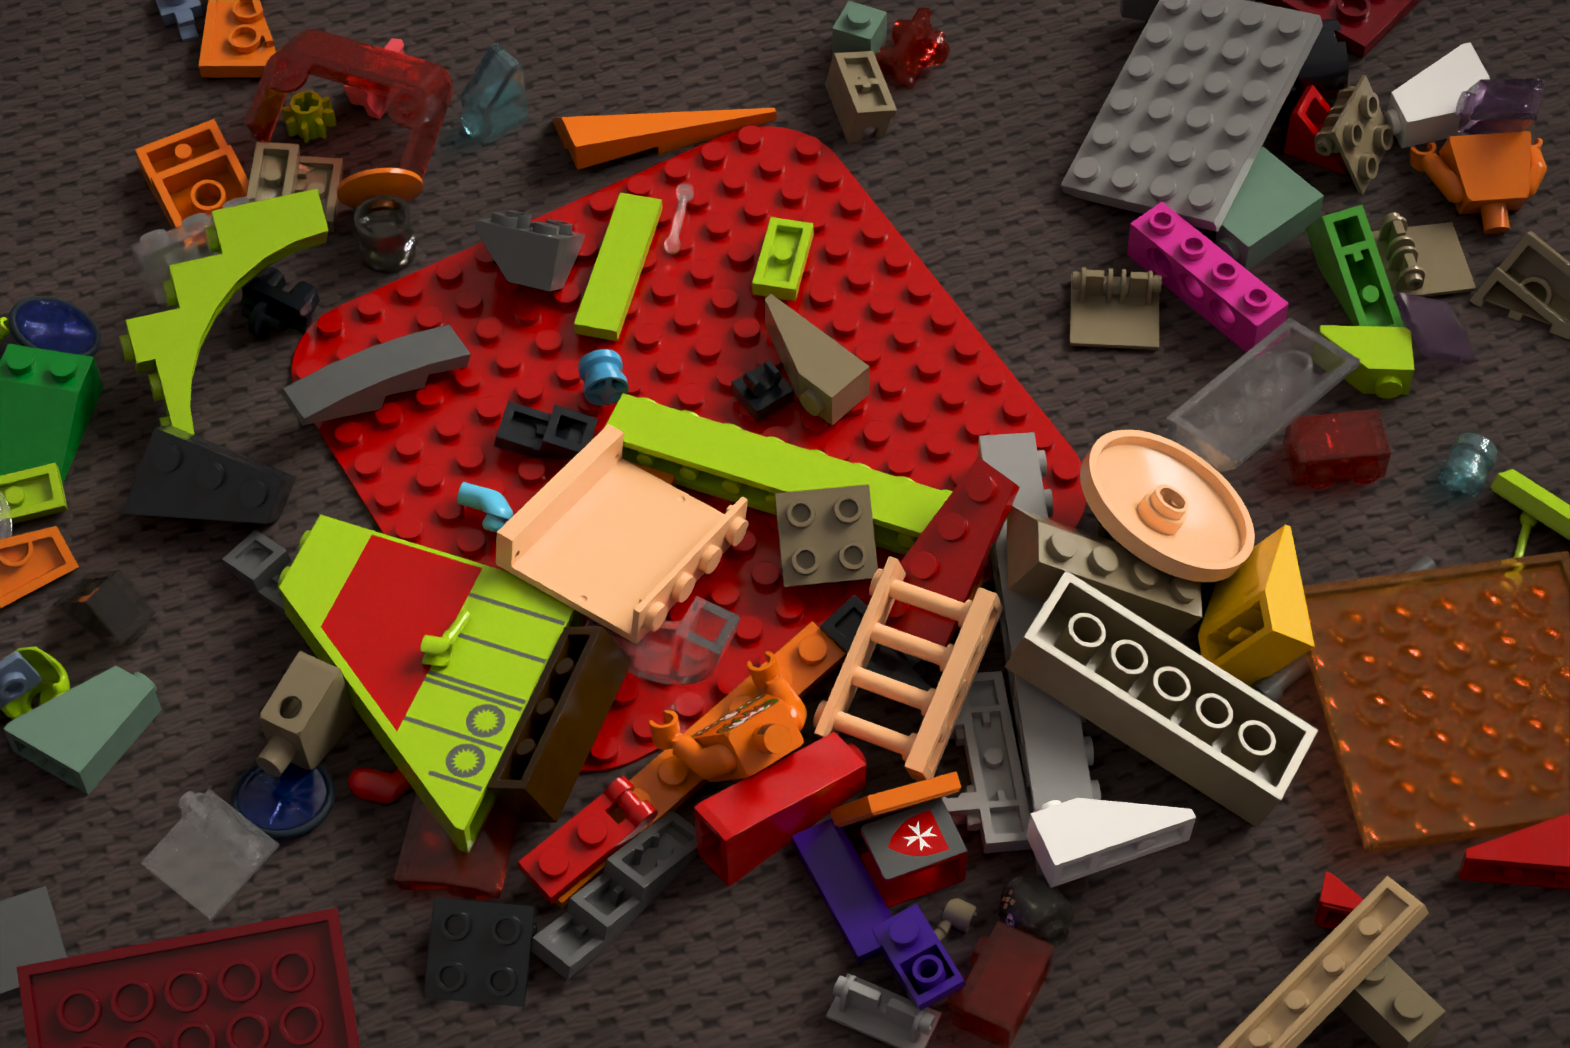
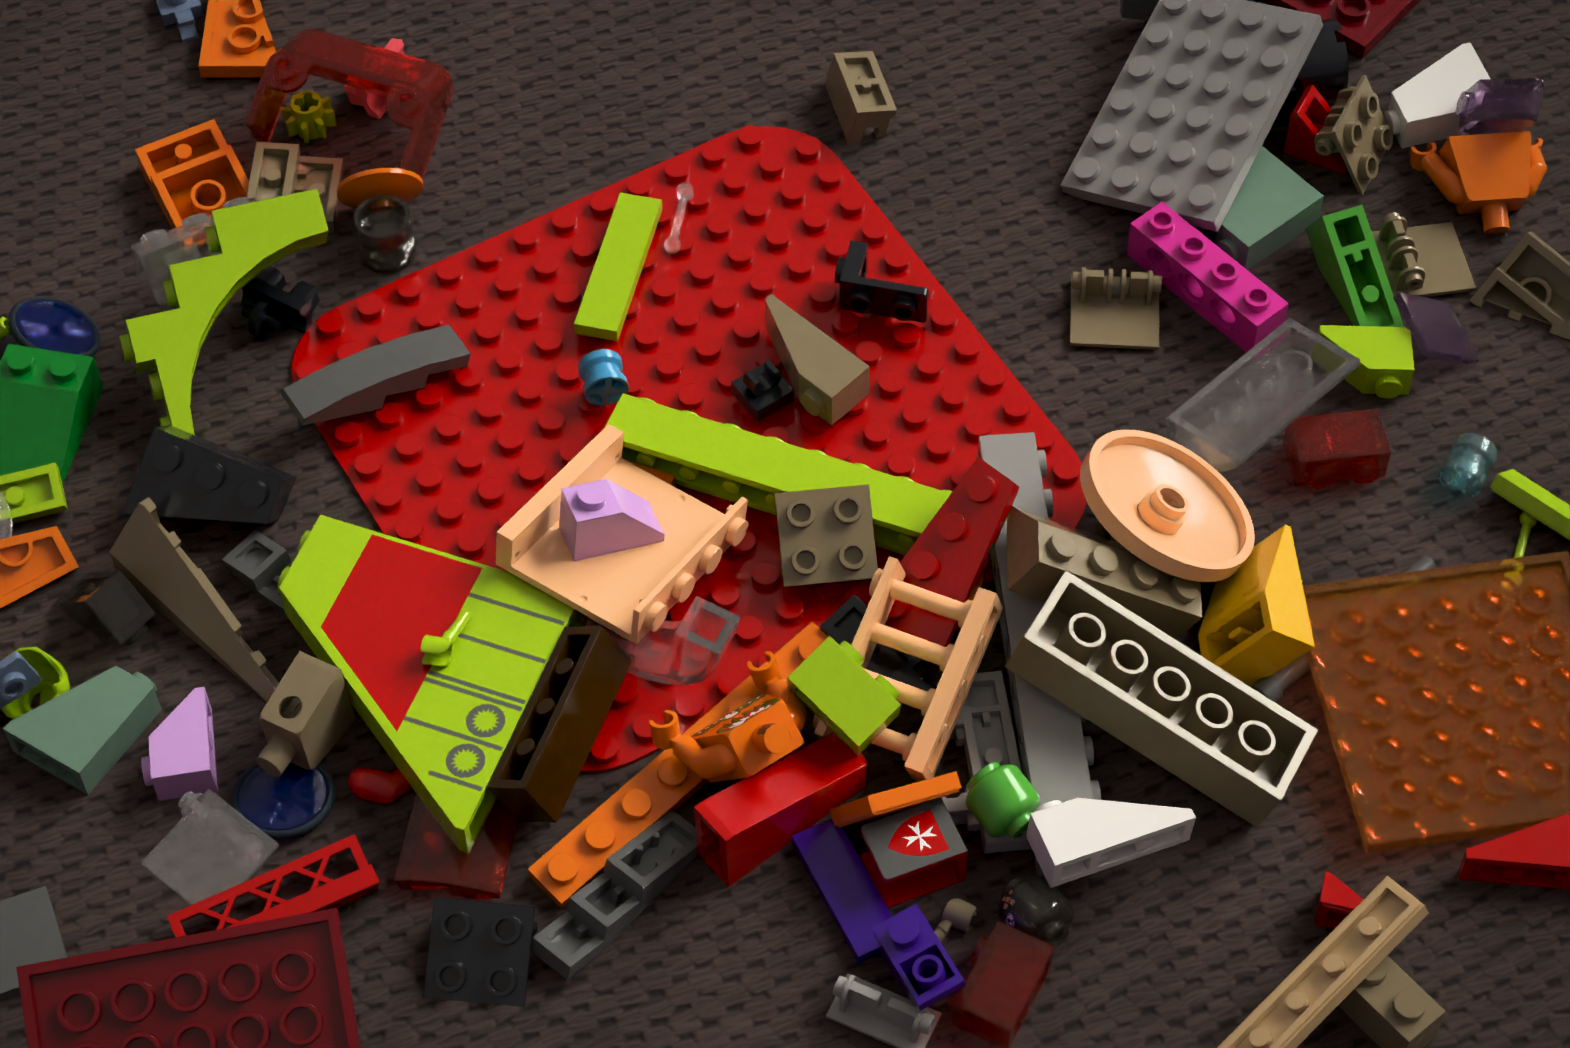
(183, 750): none -> lavender slope
(185, 596): none -> dark tan wedge
(328, 896): none -> red fence
(486, 500): medium azure arm -> none
(494, 97): clear light blue slope -> none
(529, 251): dark grey slope -> none
(544, 434): black slope -> none
(586, 840): red plate -> none
(605, 519): none -> lavender slope
(609, 137): orange wedge -> none
(783, 258): lime plate -> none
(845, 693): none -> lime brick
(859, 29): sand green brick -> none
(876, 296): none -> black bracket
(915, 49): clear red hips -> none
(1002, 800): none -> bright green head

